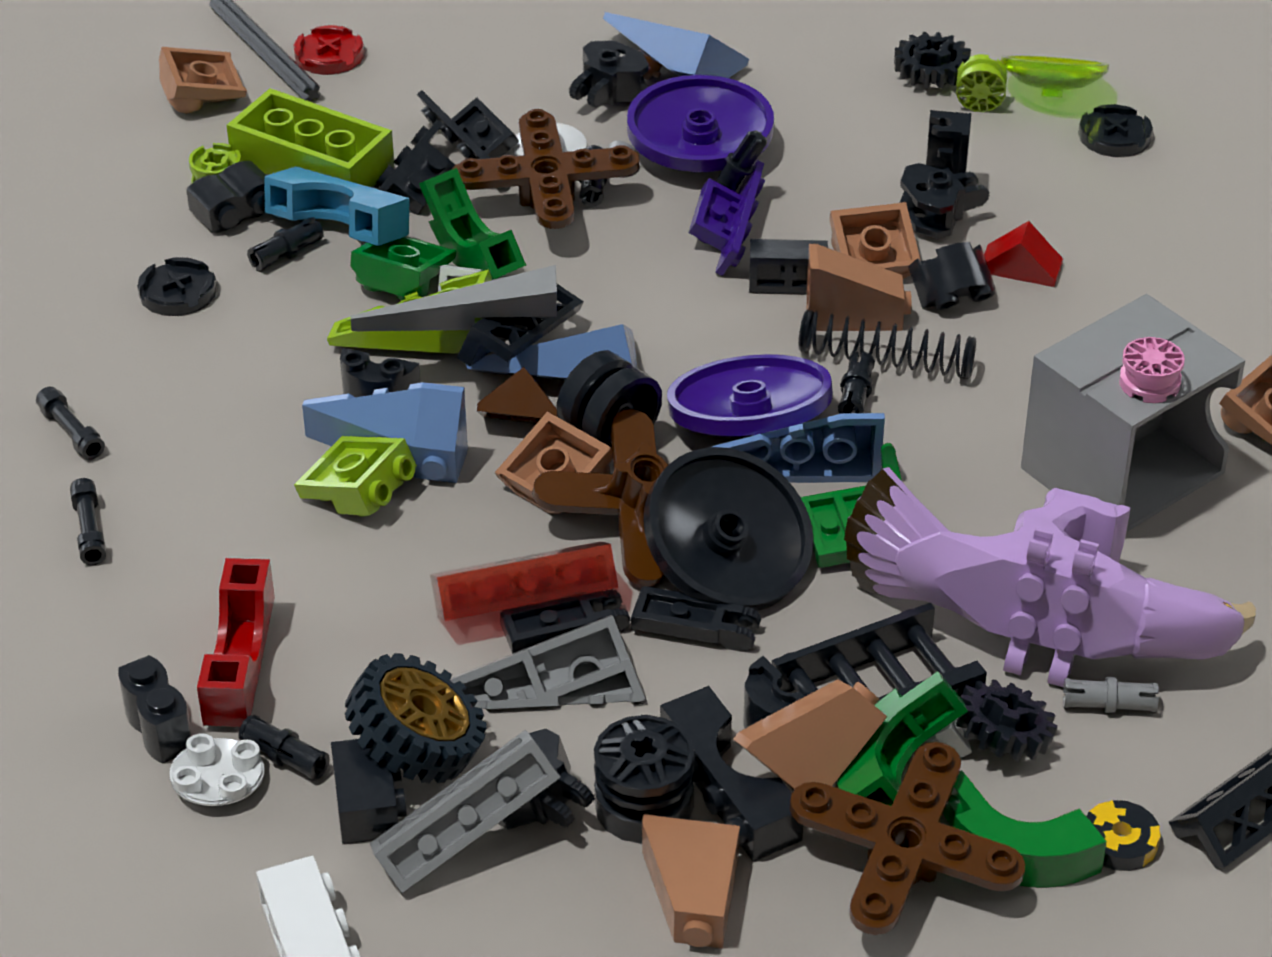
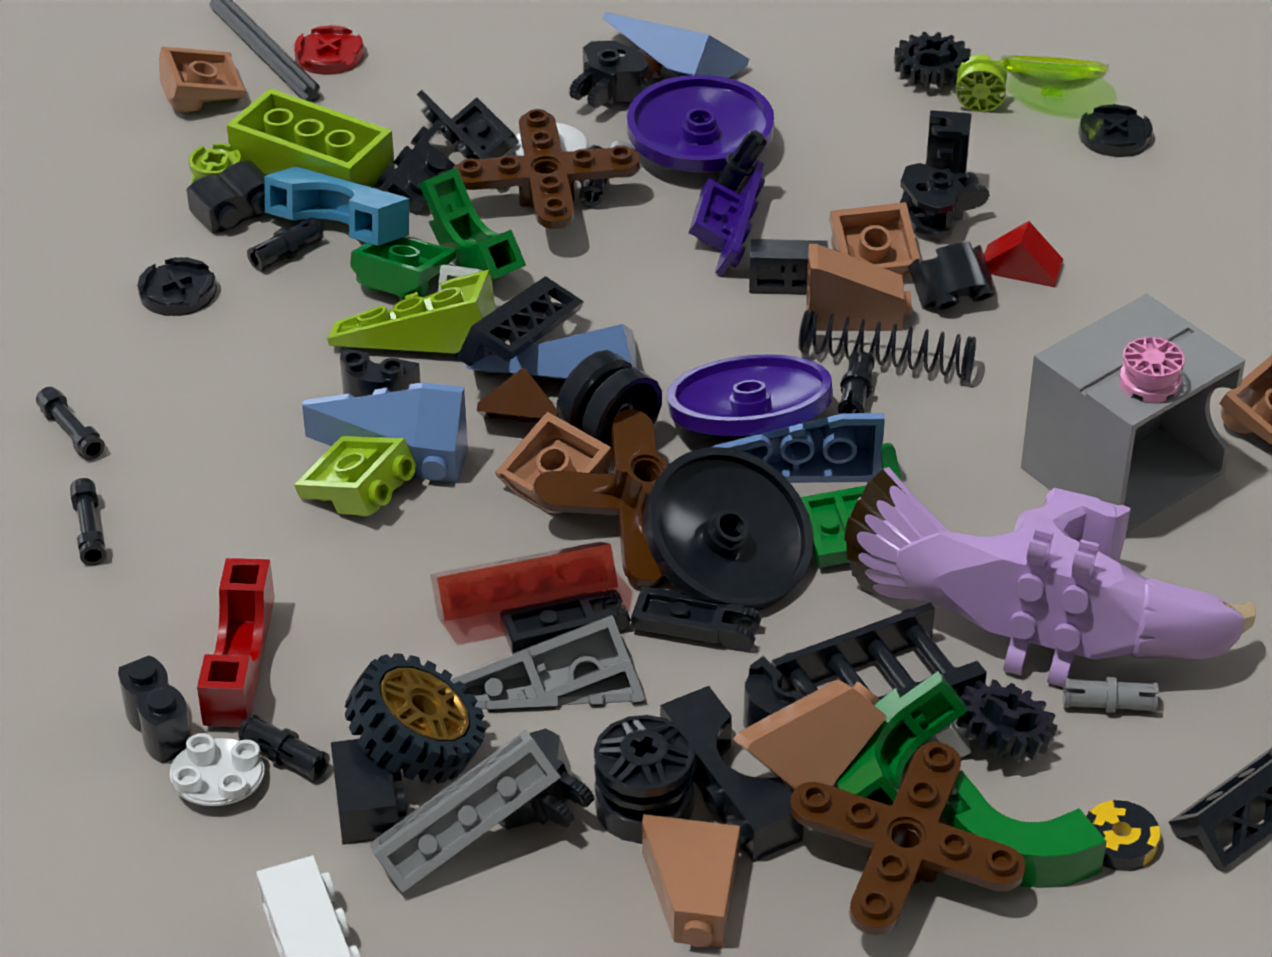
(512, 296): light grey wedge -> none

